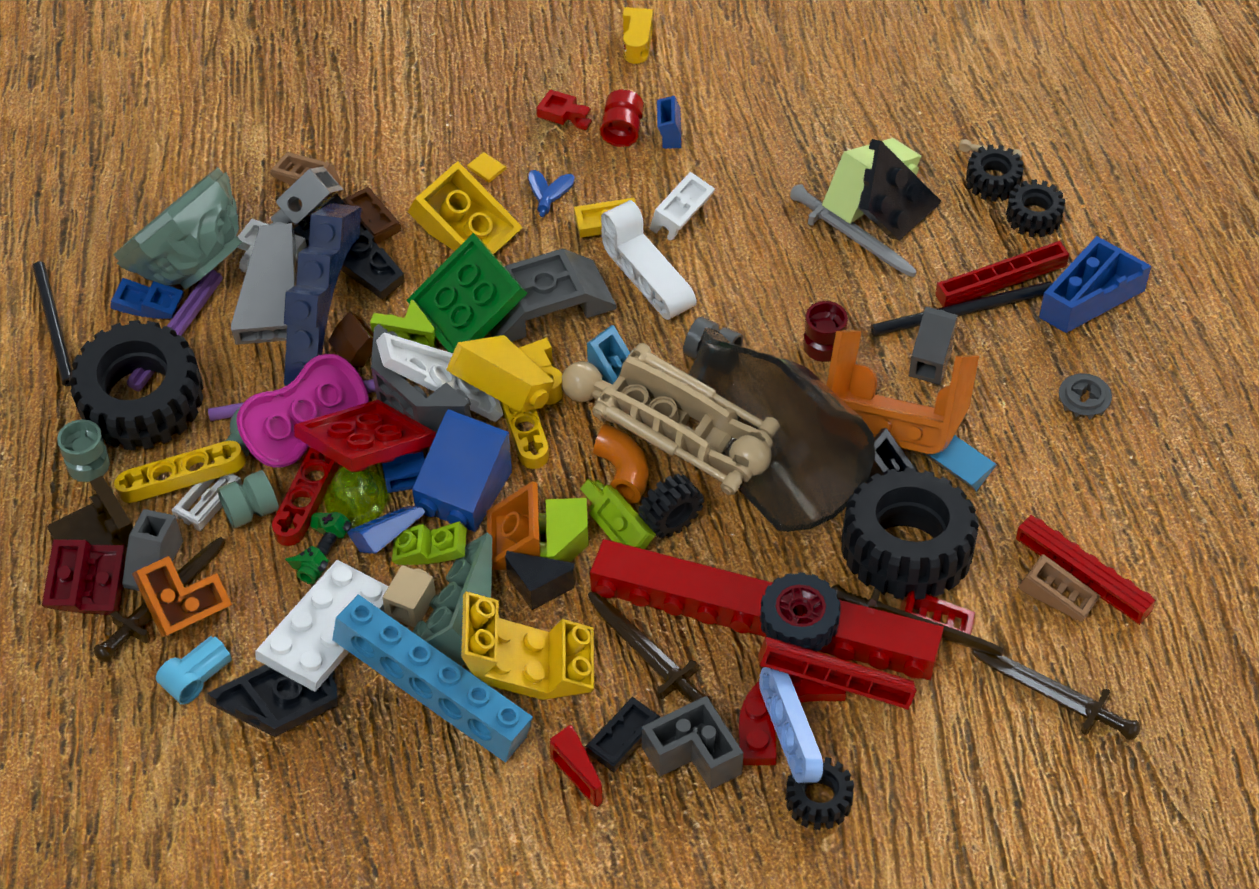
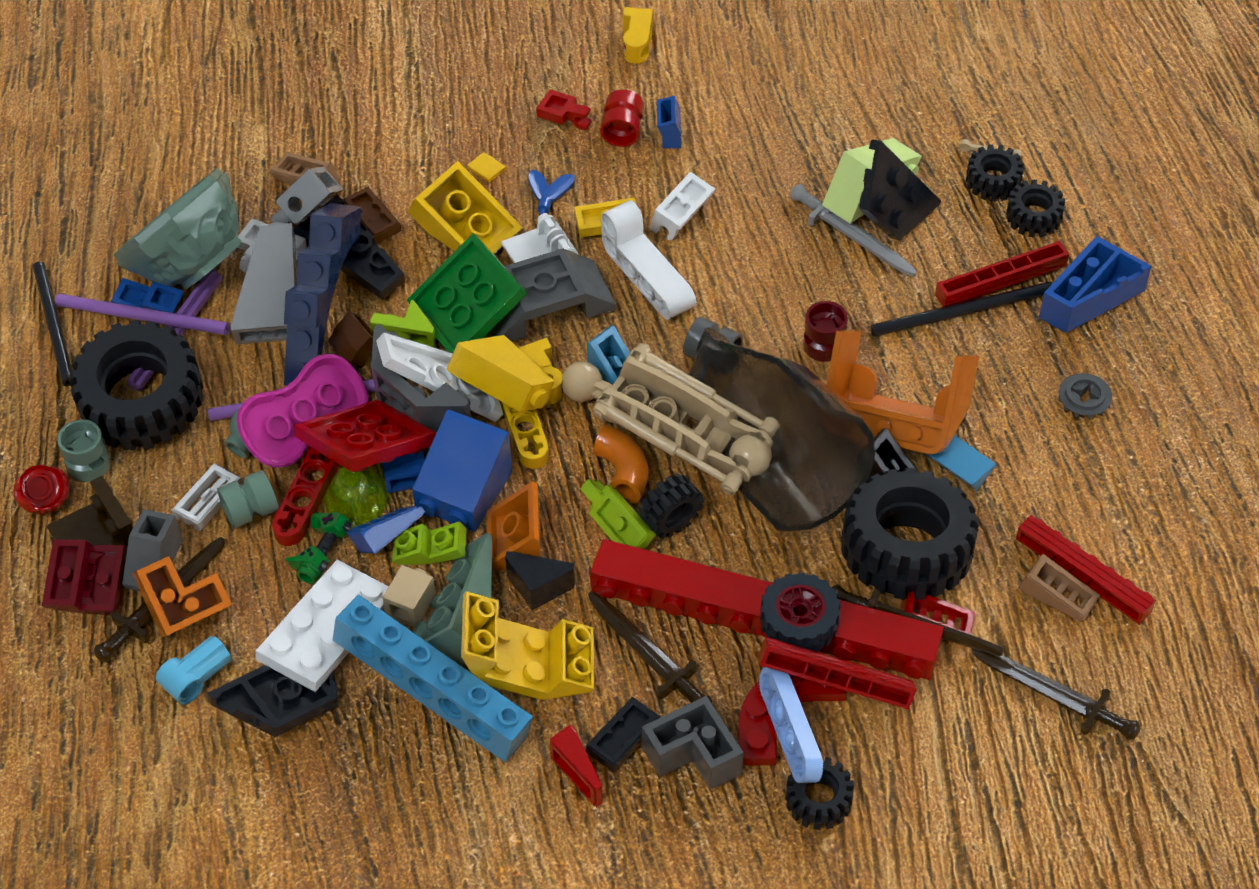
(41, 489): none -> red hair
(143, 314): none -> medium lavender piece
(180, 474): yellow beam -> none
(544, 239): none -> white hinge
(565, 528): lime slope -> none
(933, 345): dark grey slope -> none

